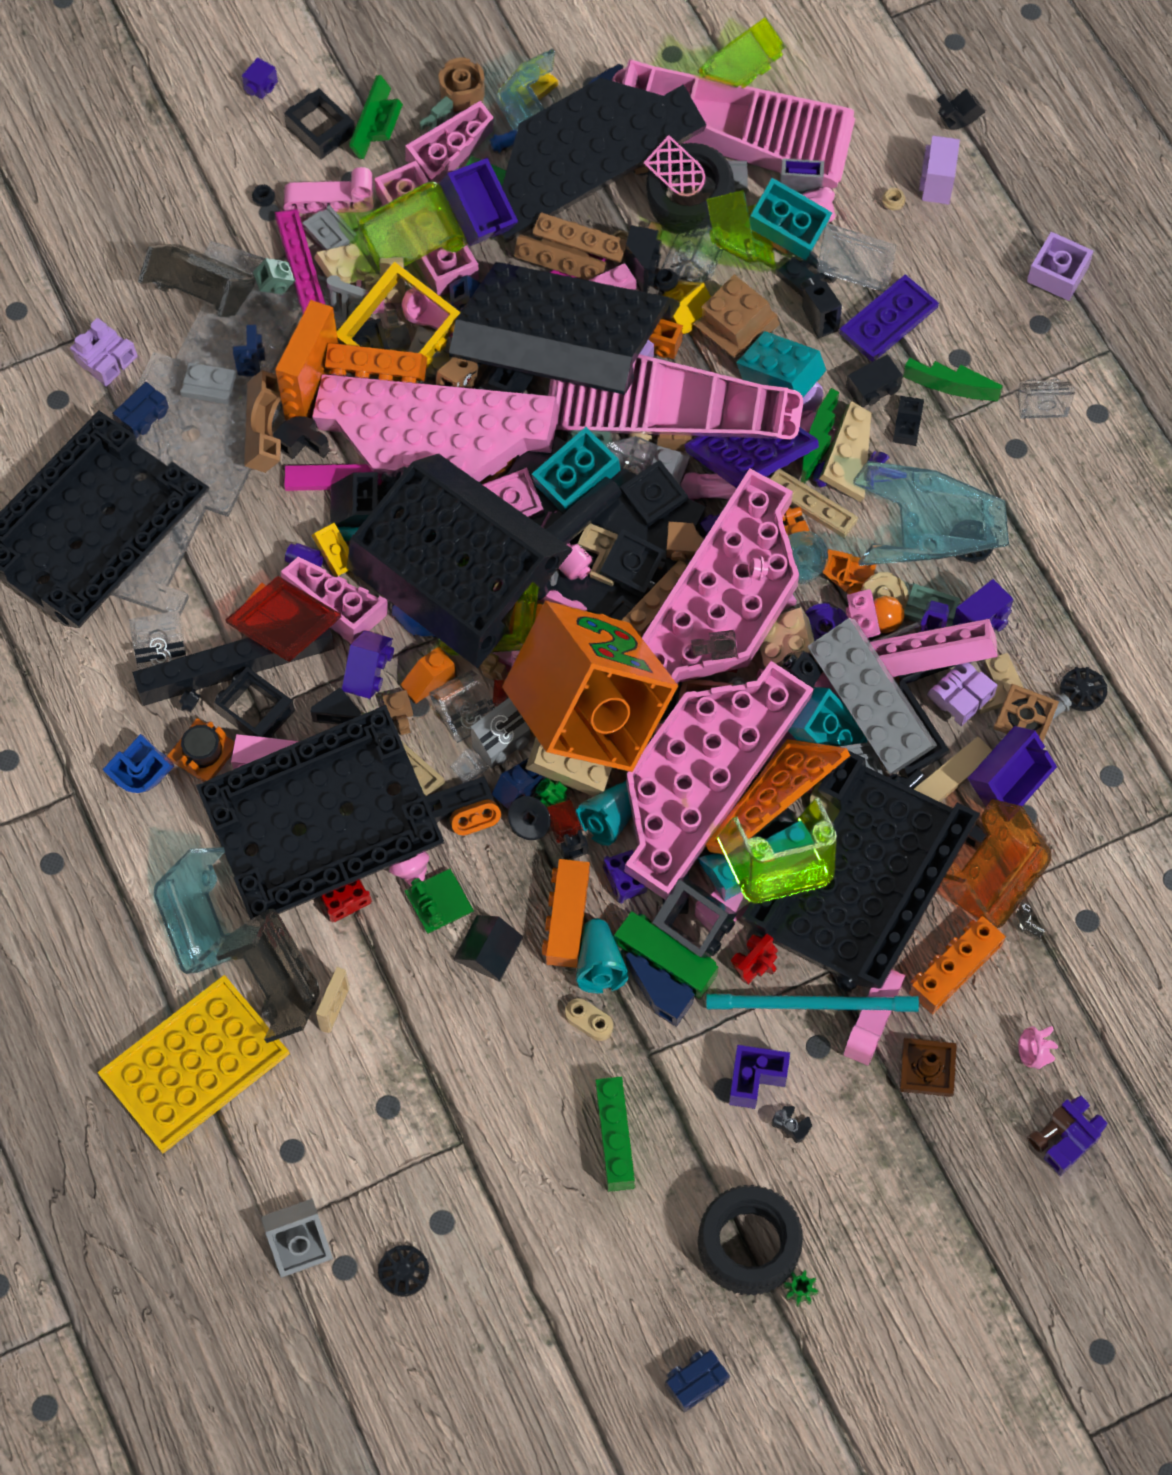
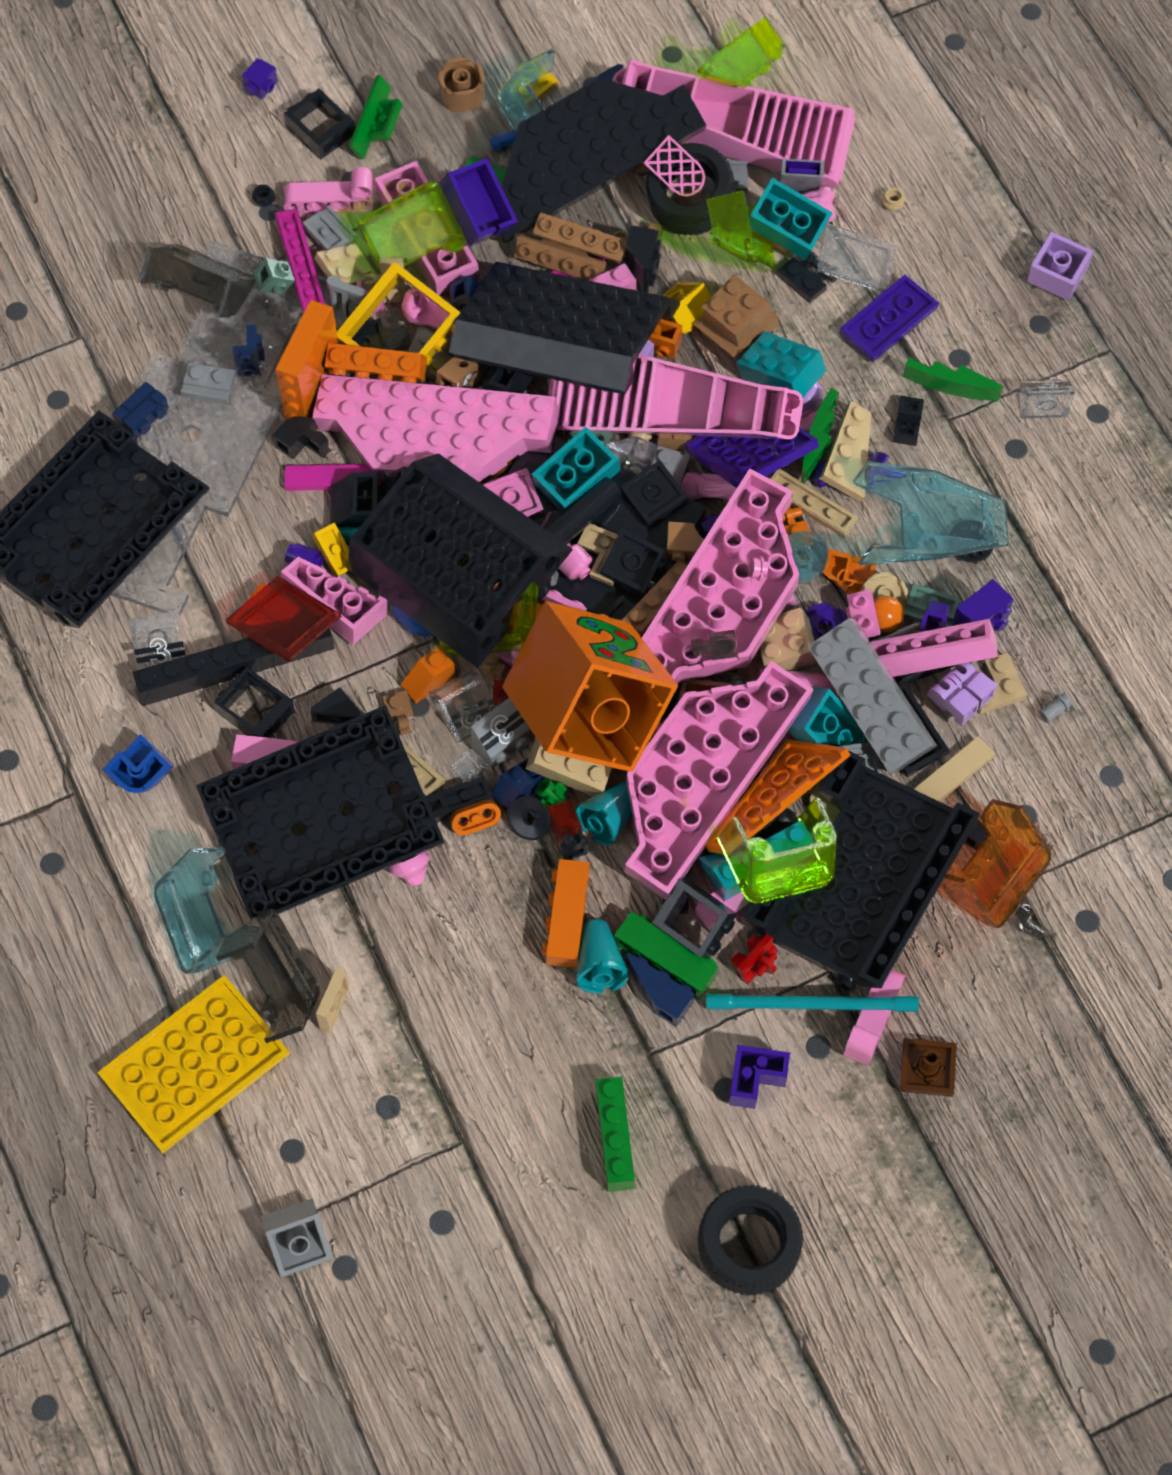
(103, 352): lavender hips -> none
(189, 700): black plate -> none
(200, 750): piece -> none
(263, 397): medium nougat arch -> none
(346, 900): red piece -> none
(364, 664): dark purple brick -> none
(403, 1270): black wheel -> none
(438, 900): green hinge -> none
(439, 114): sand green plate -> none
(451, 142): bright pink wedge -> none
(489, 946): black slope -> none
(588, 1018): tan plate -> none
(622, 884): dark purple piece -> none
(666, 280): black plate -> none
(693, 255): clear slope -> none
(696, 1380): dark blue brick -> none
(783, 1120): black piece -> none
(802, 666): black brick -> none
(803, 1281): green gear -> none
(821, 307): black torso -> none
(874, 381): black brick -> none
(912, 781): black arm -> none
(939, 169): lavender brick -> none
(957, 964): orange brick -> none
(961, 110): black brick -> none
(1013, 768): dark purple piece -> none
(1026, 711): medium nougat piece -> none
(1034, 1049): bright pink piece -> none
(1076, 1133): dark purple hips -> none
(1084, 688): black wheel -> none

